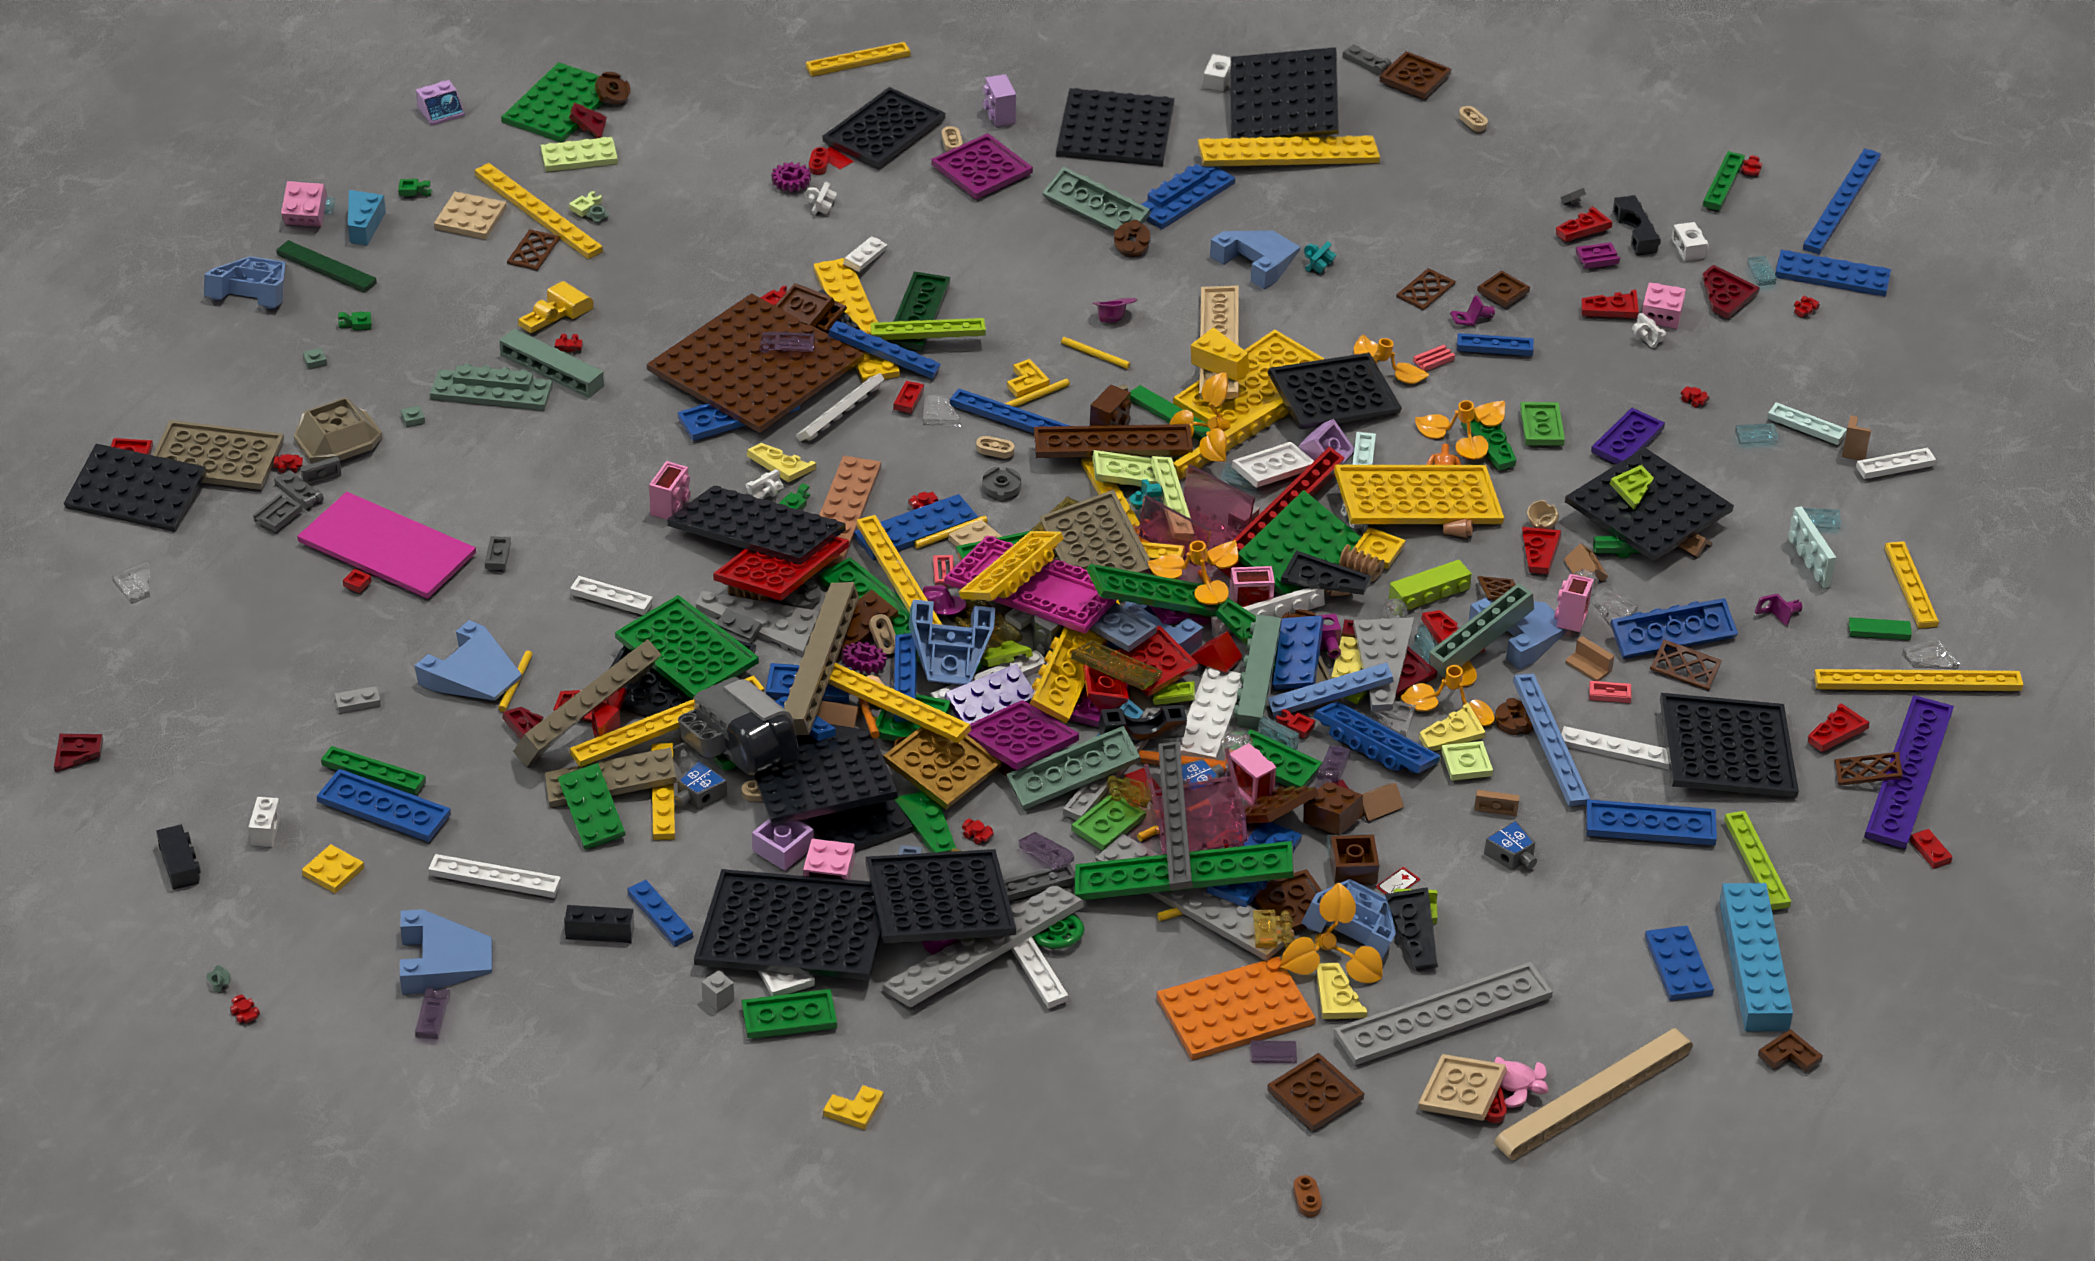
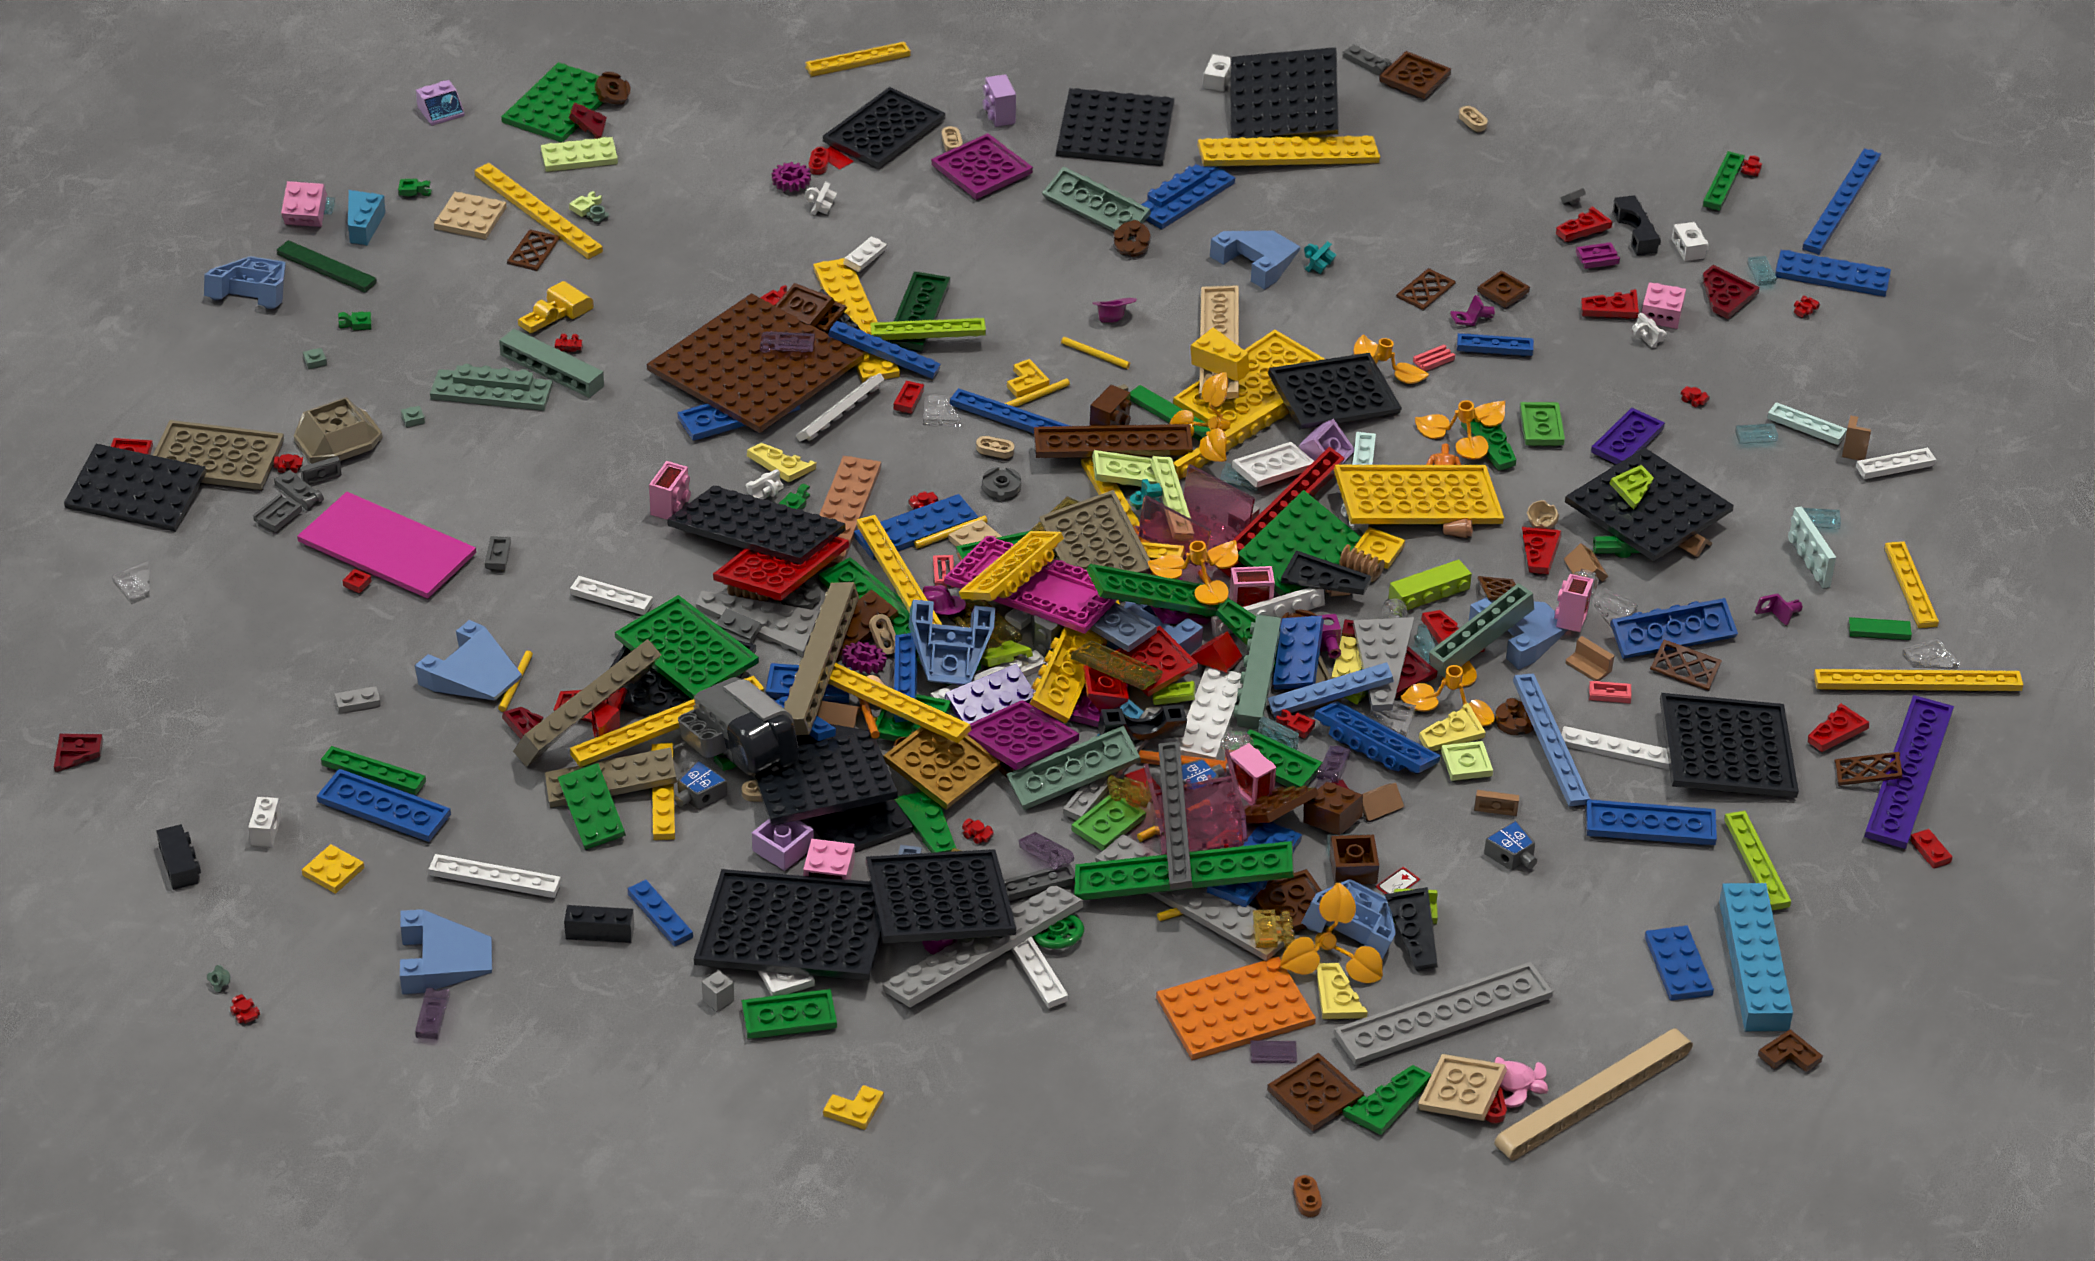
(1388, 1101): none -> green wing

